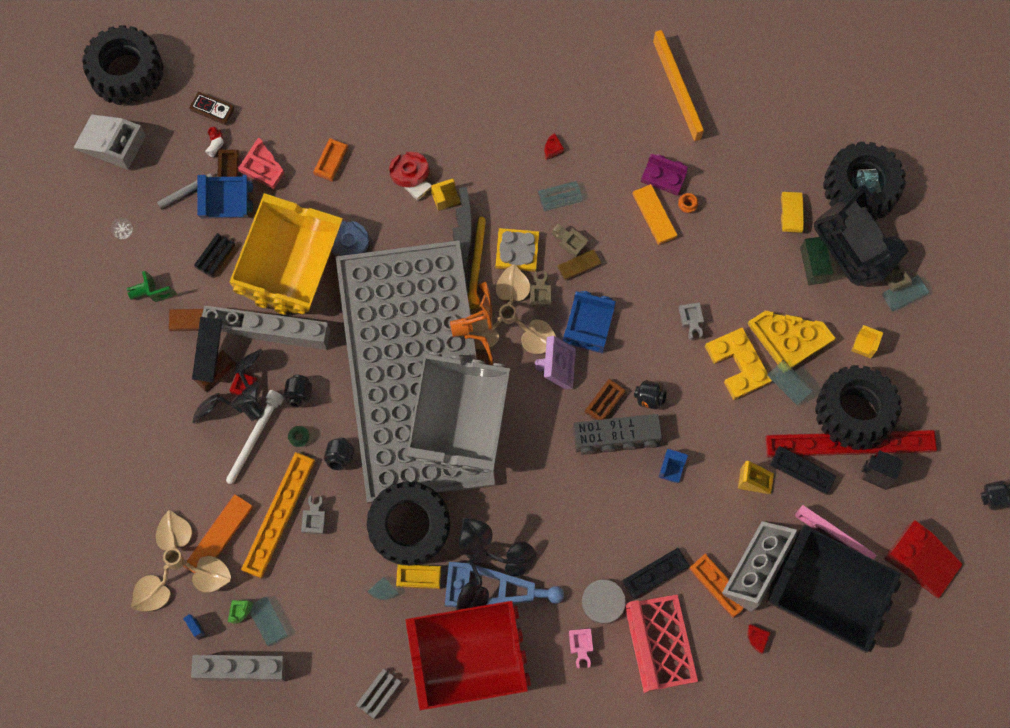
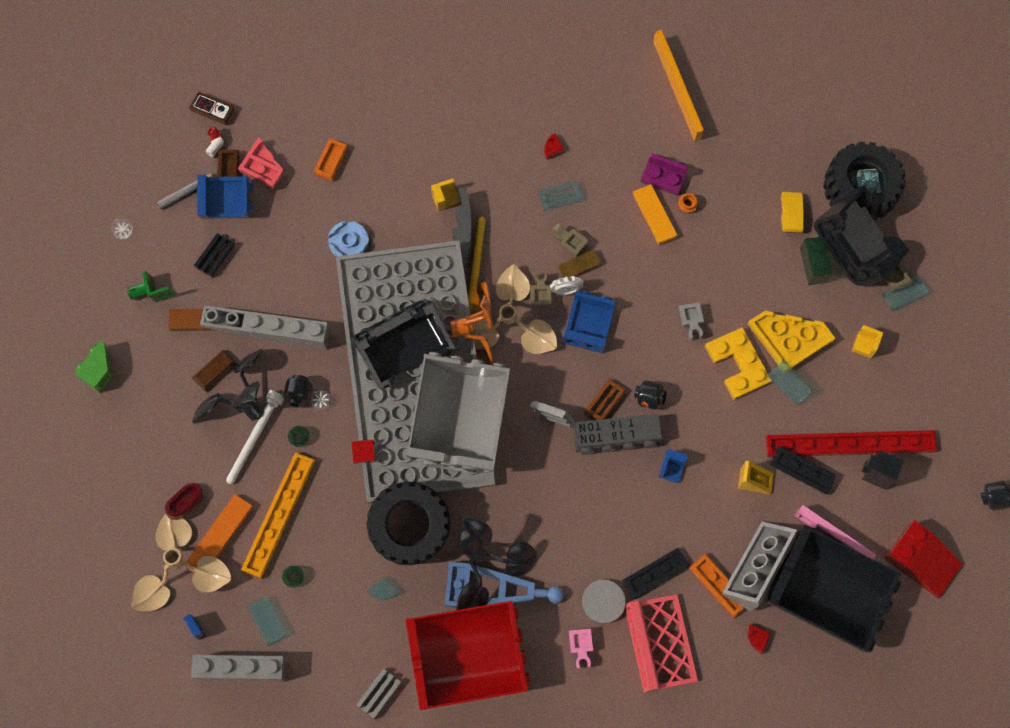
(96, 368): none -> bright green slope
(111, 140): light grey slope -> none
(114, 44): black tyre -> none
(183, 501): none -> dark red tile
(207, 349): black tile -> none
(238, 385): red tile -> none
(239, 611): bright green tile -> none
(284, 255): yellow cylinder -> none
(286, 576): none -> clear green plate
(313, 520): light grey plate -> none
(320, 400): none -> clear tile
(339, 454): black head -> none
(363, 451): none -> red tile
(402, 341): none -> black windscreen
(409, 169): red tile -> none
(418, 576): yellow tile -> none
(419, 190): white tile -> none
(517, 248): light grey piece -> none
(552, 414): none -> light grey tile
(558, 362): lavender tile -> none
(566, 285): none -> white gear
(868, 385): black tyre -> none

